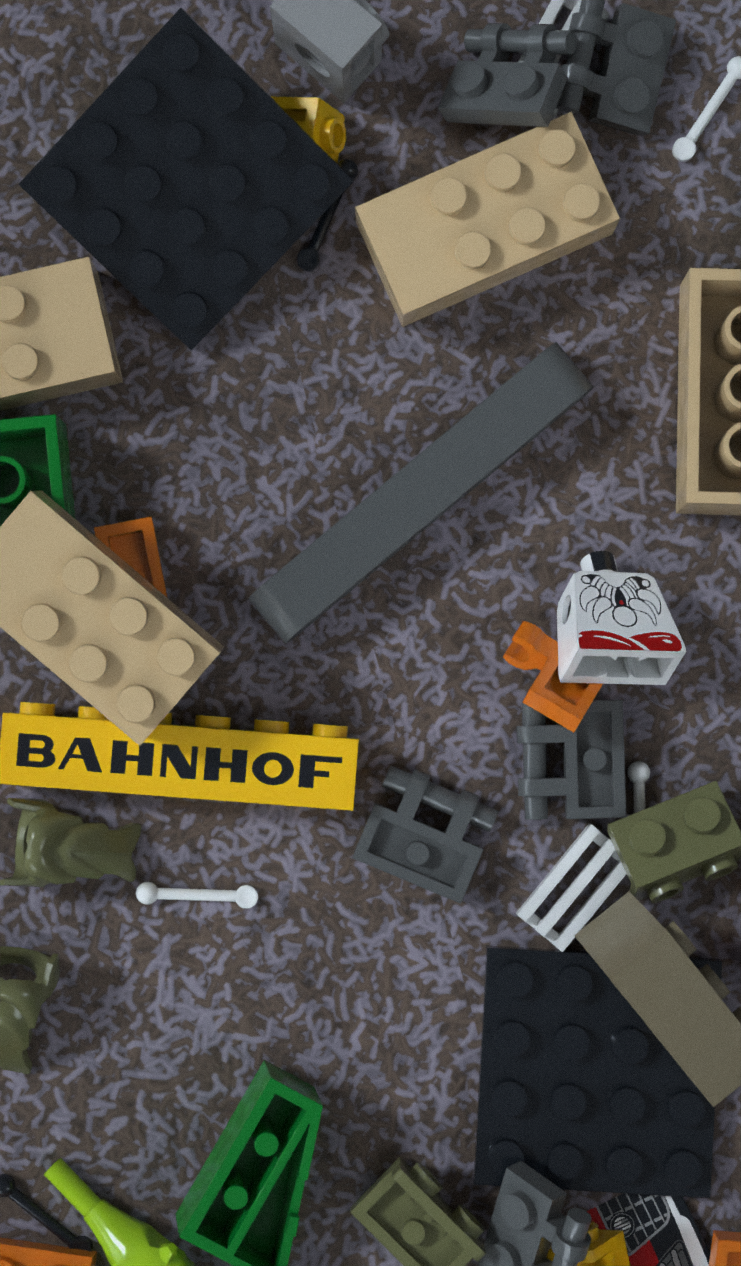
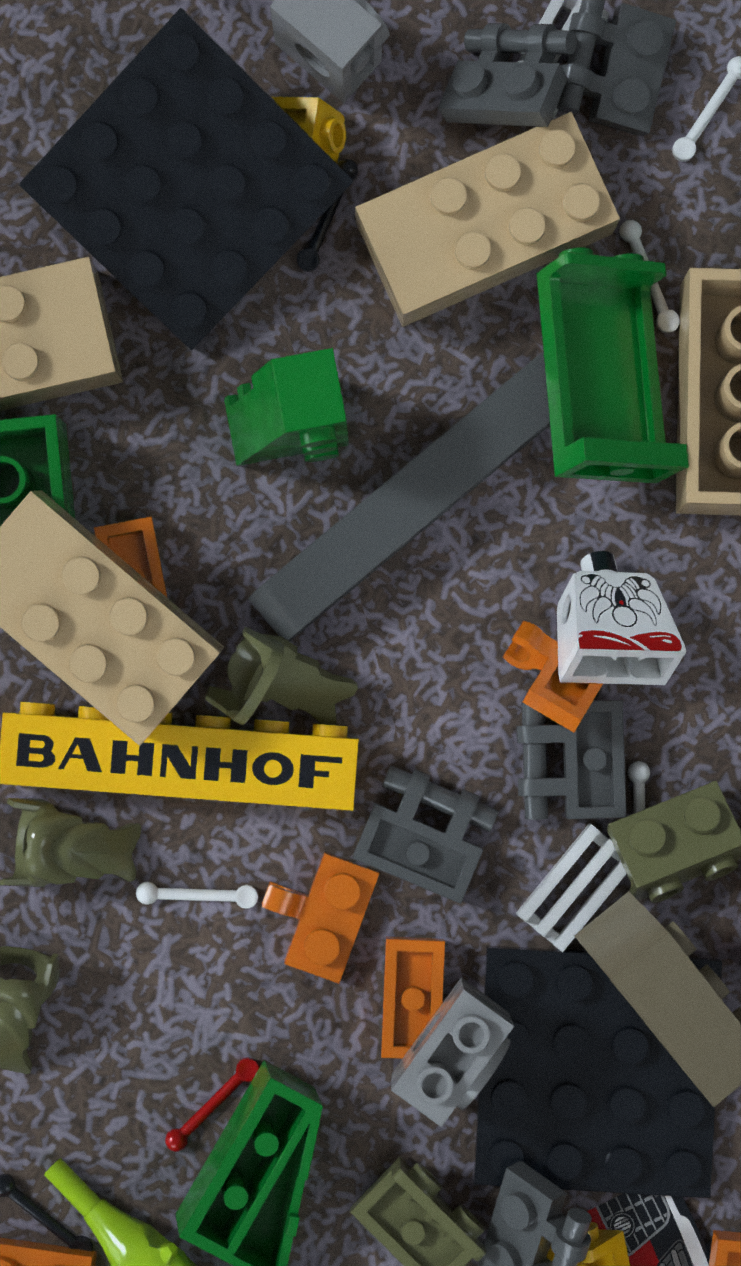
(177, 1139): none -> red hinge
(273, 669): none -> olive hair
(289, 410): none -> green wedge
(326, 916): none -> orange plate
(410, 990): none -> orange plate
(454, 1054): none -> light grey brick
(604, 368): none -> green panel
(667, 320): none -> white hinge

